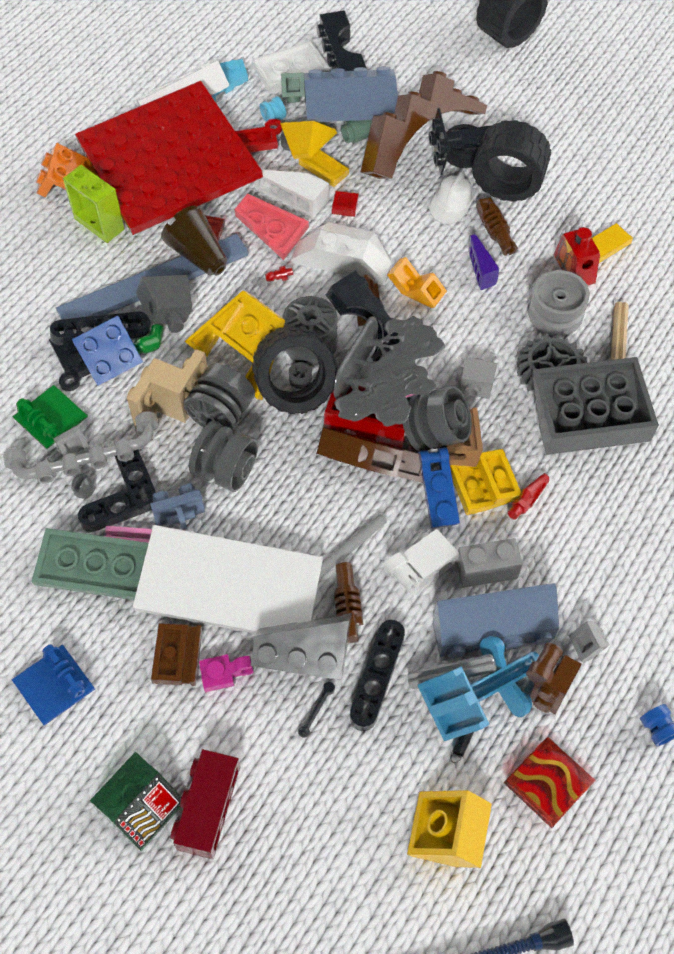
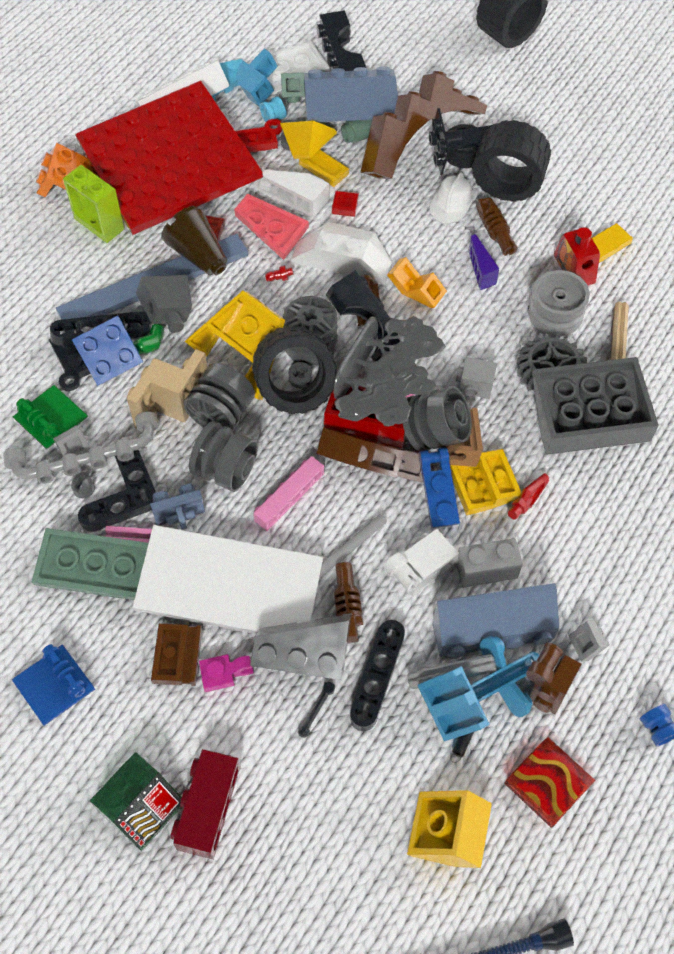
(254, 77): none -> dark azure brick
(288, 493): none -> bright pink piece

